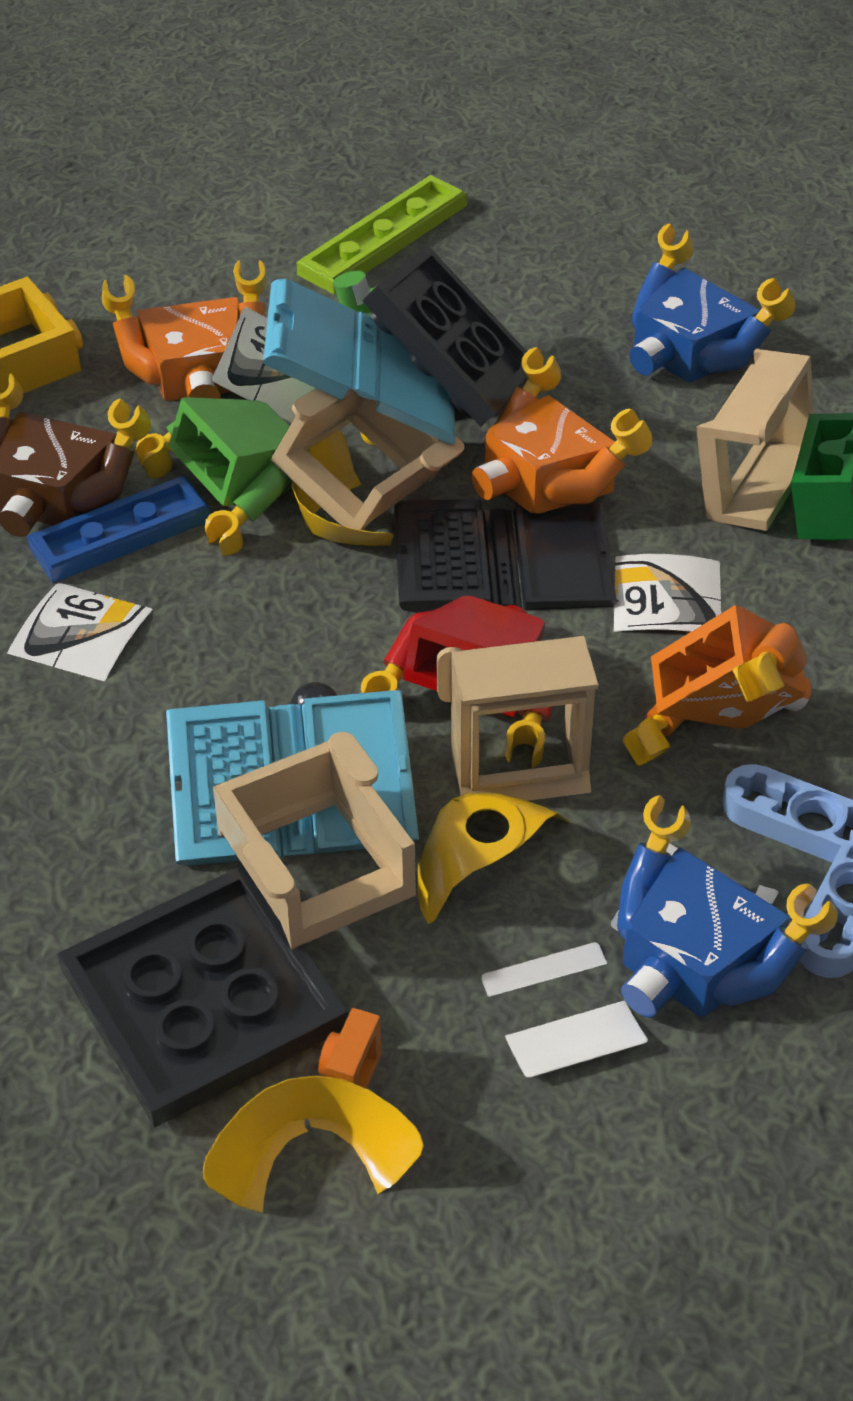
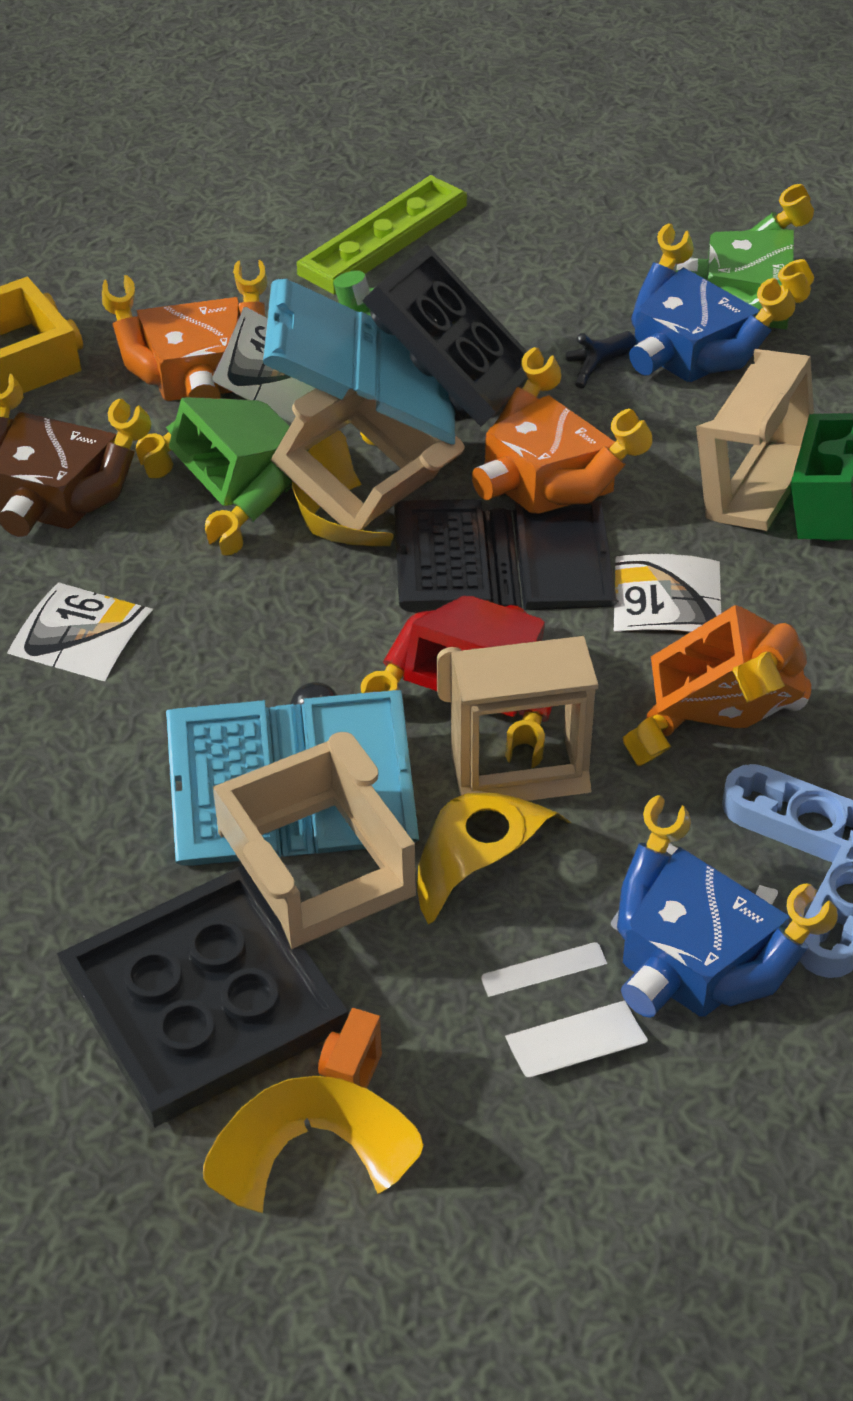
(118, 528): blue tile -> none
(597, 352): none -> black bar
(749, 257): none -> bright green torso

